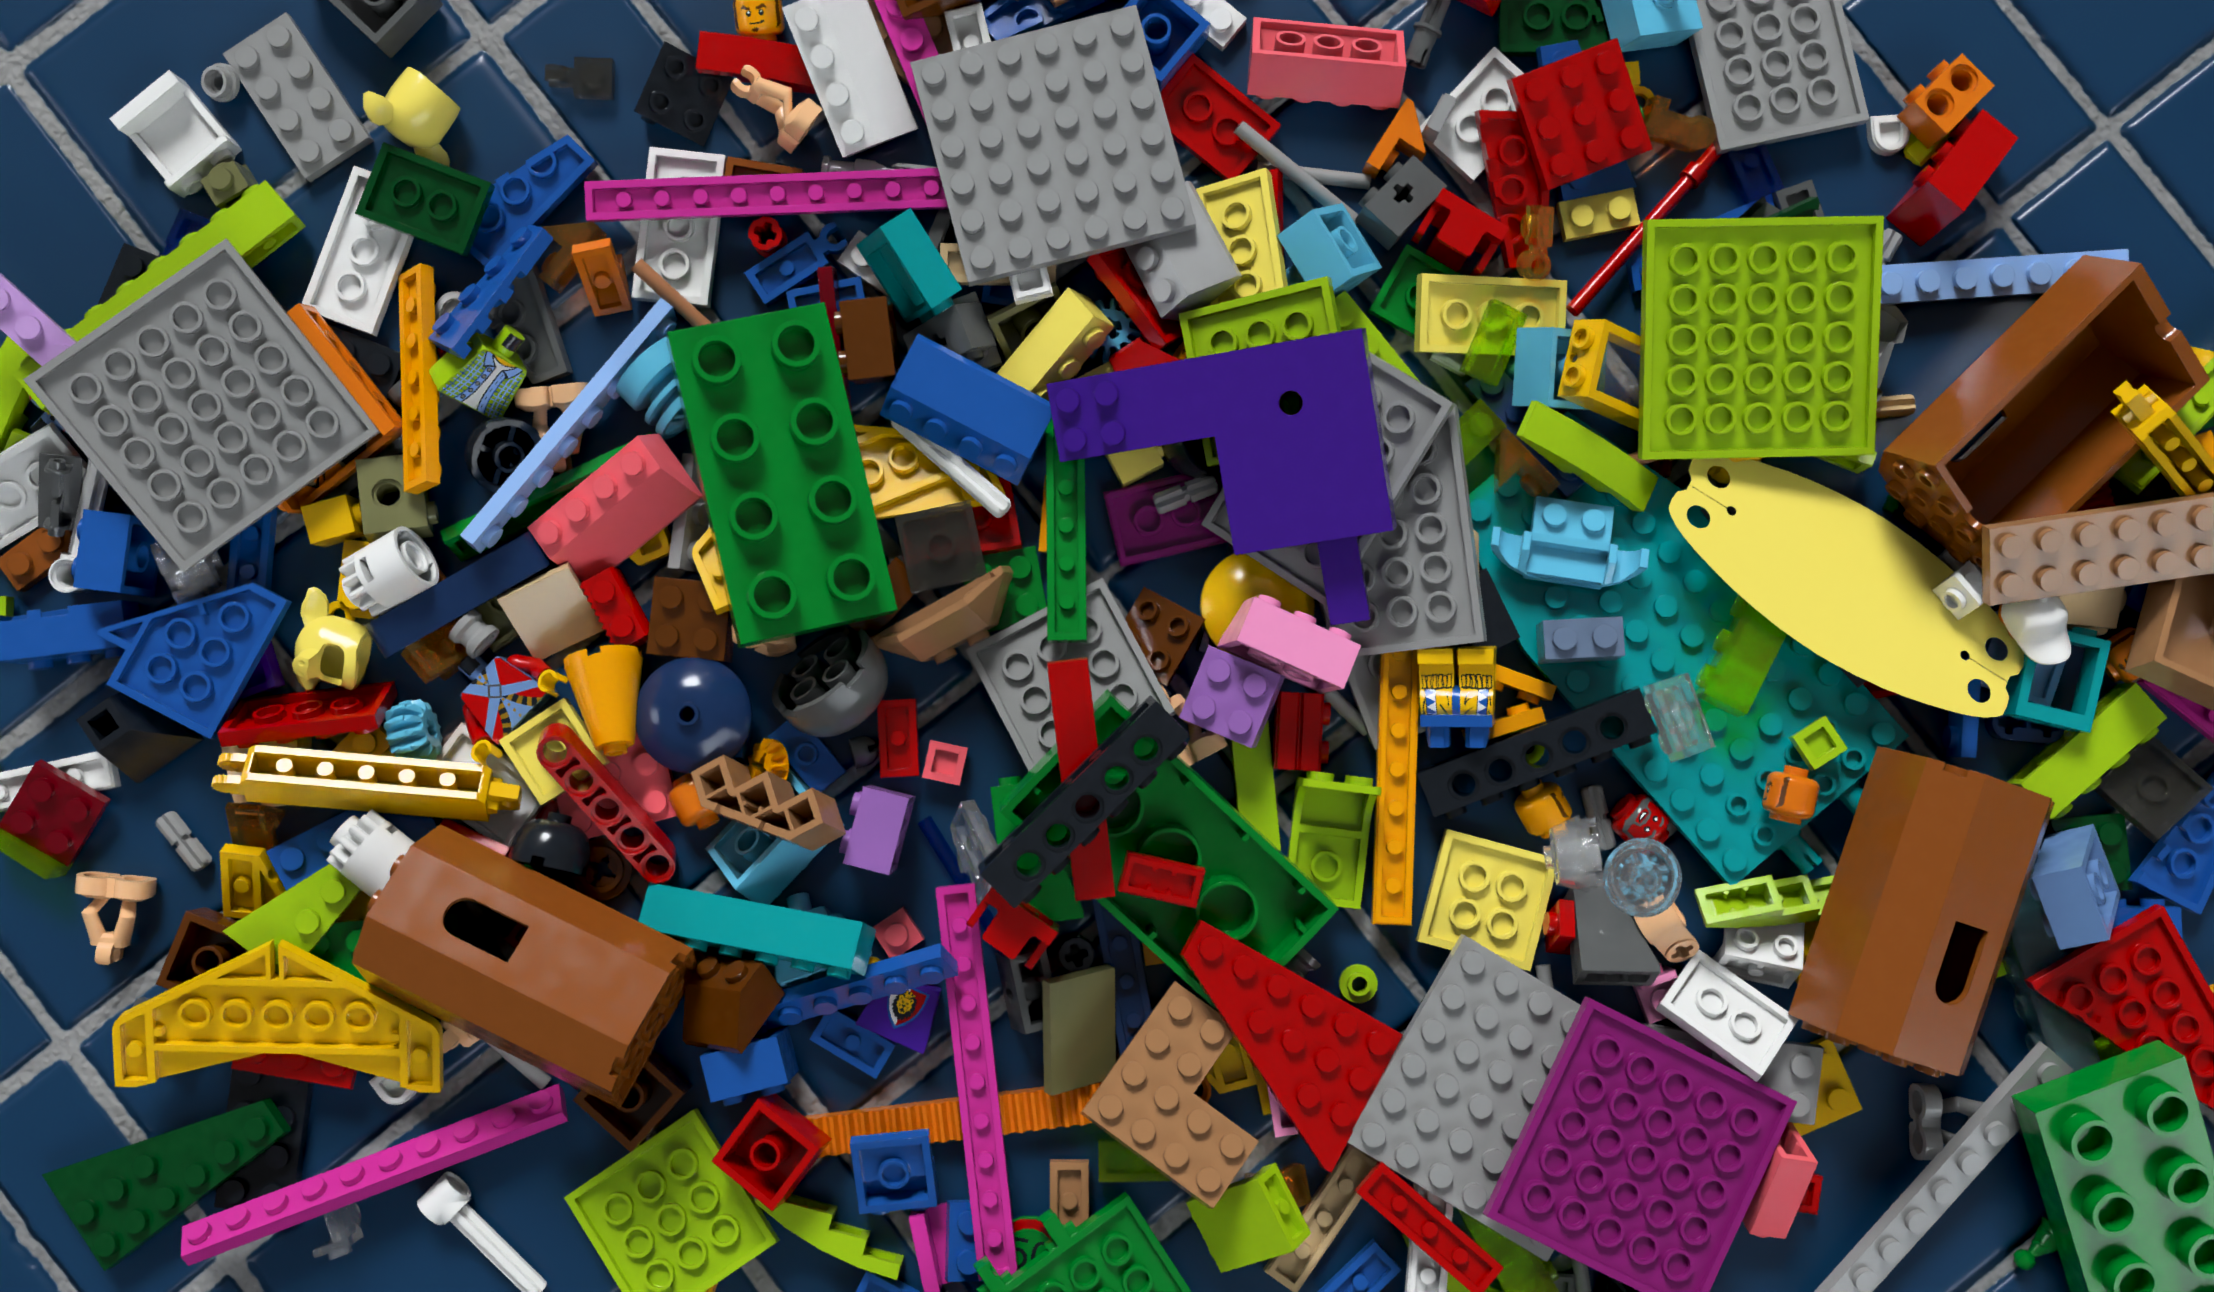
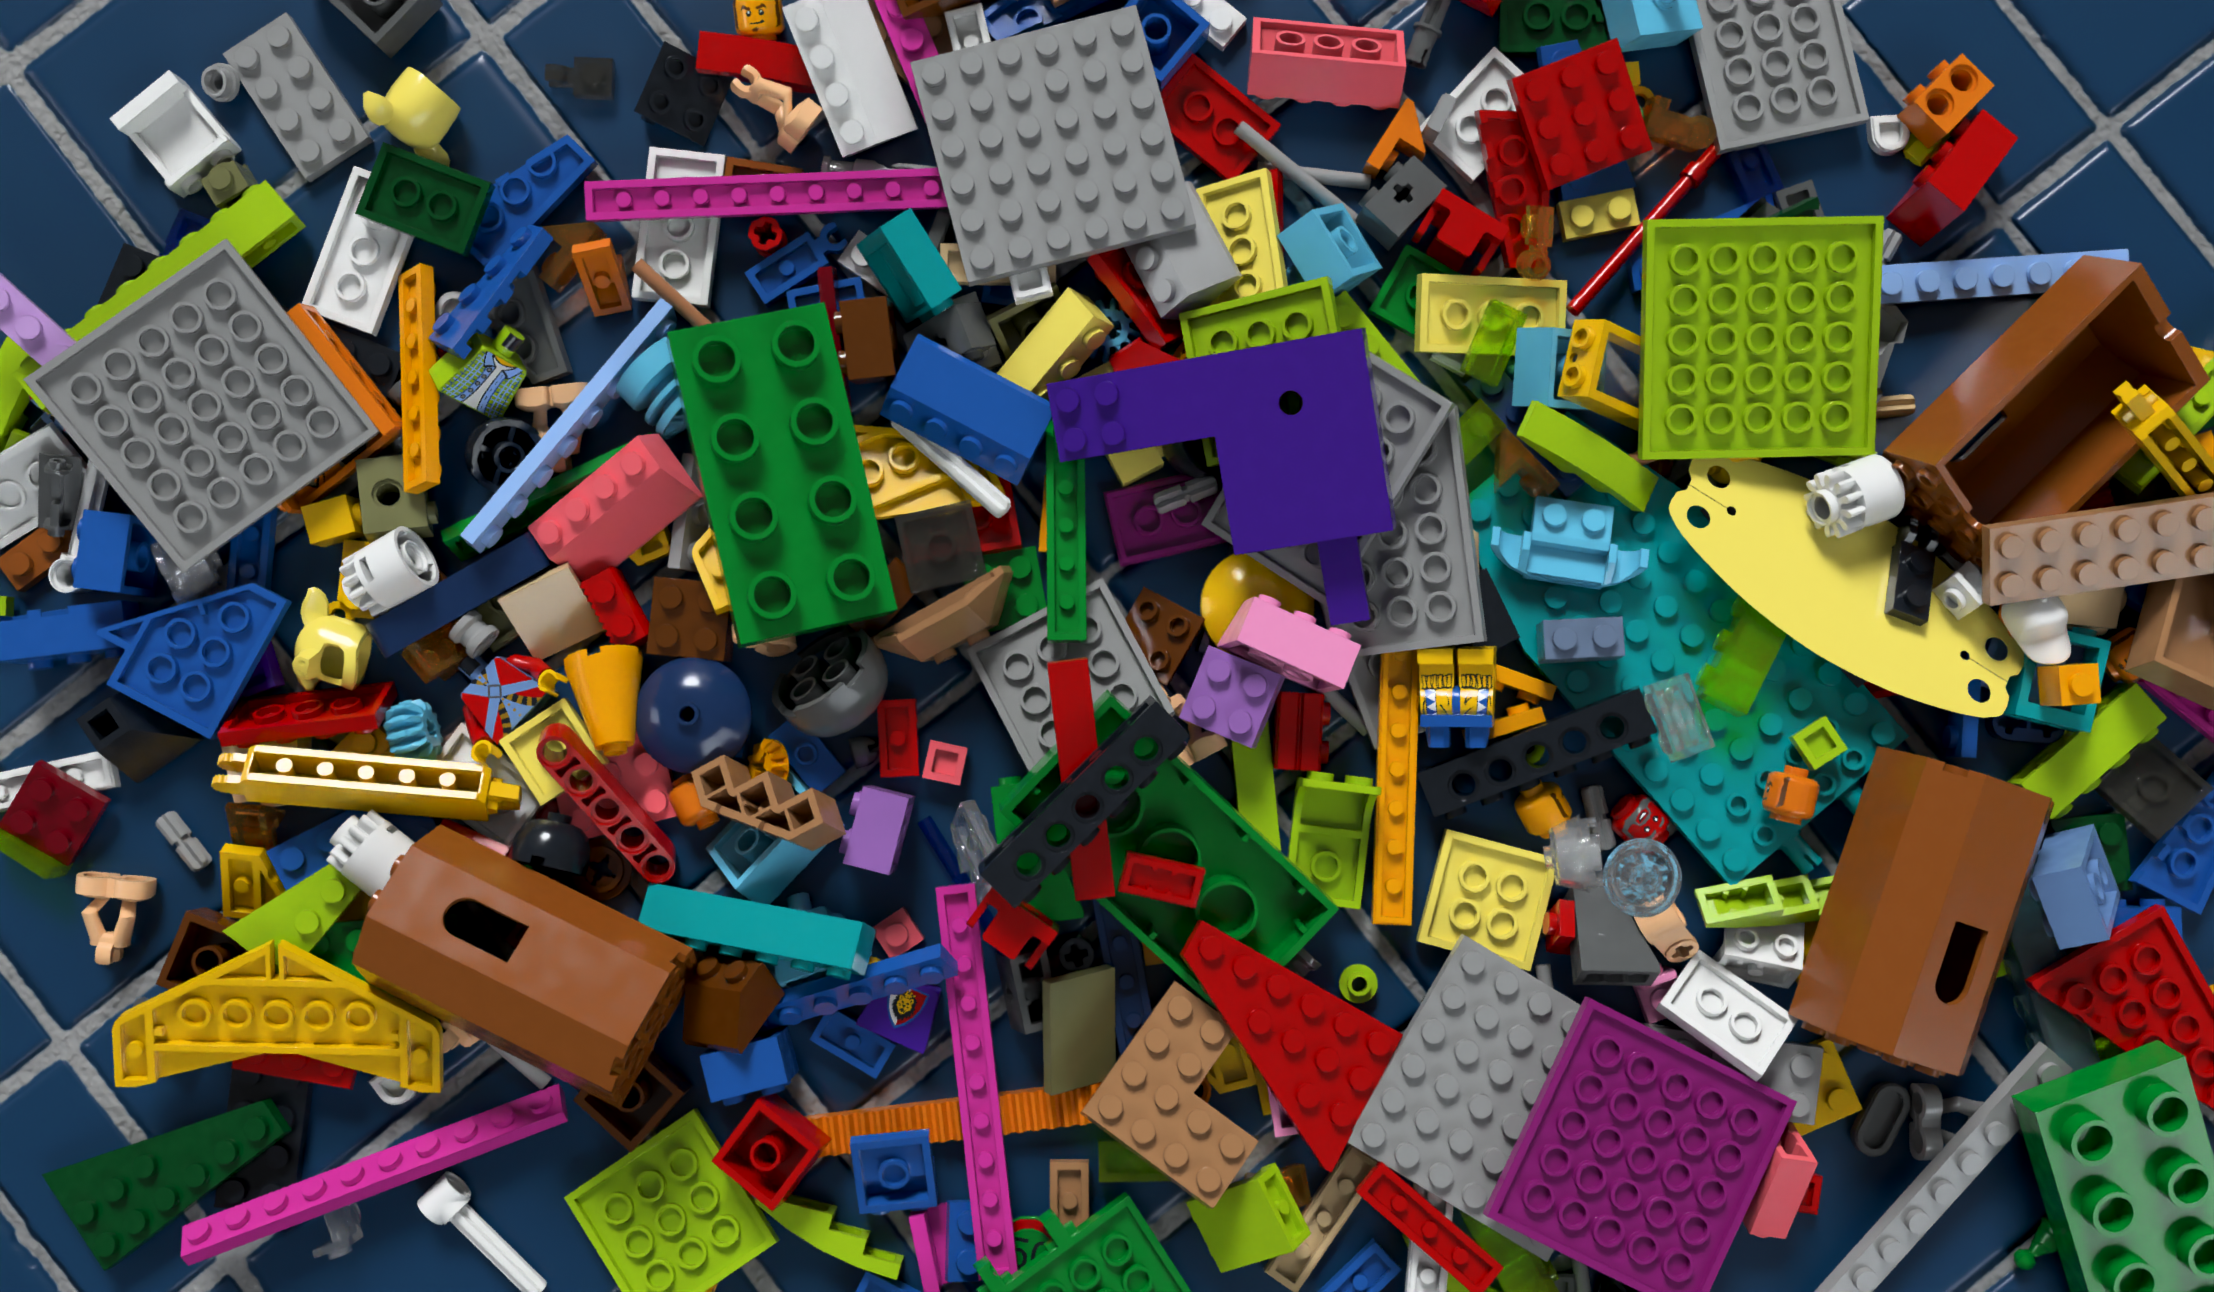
(1855, 495): none -> white gear
(1880, 1118): none -> dark grey tile
(1911, 573): none -> black hinge
(2069, 684): none -> light orange brick

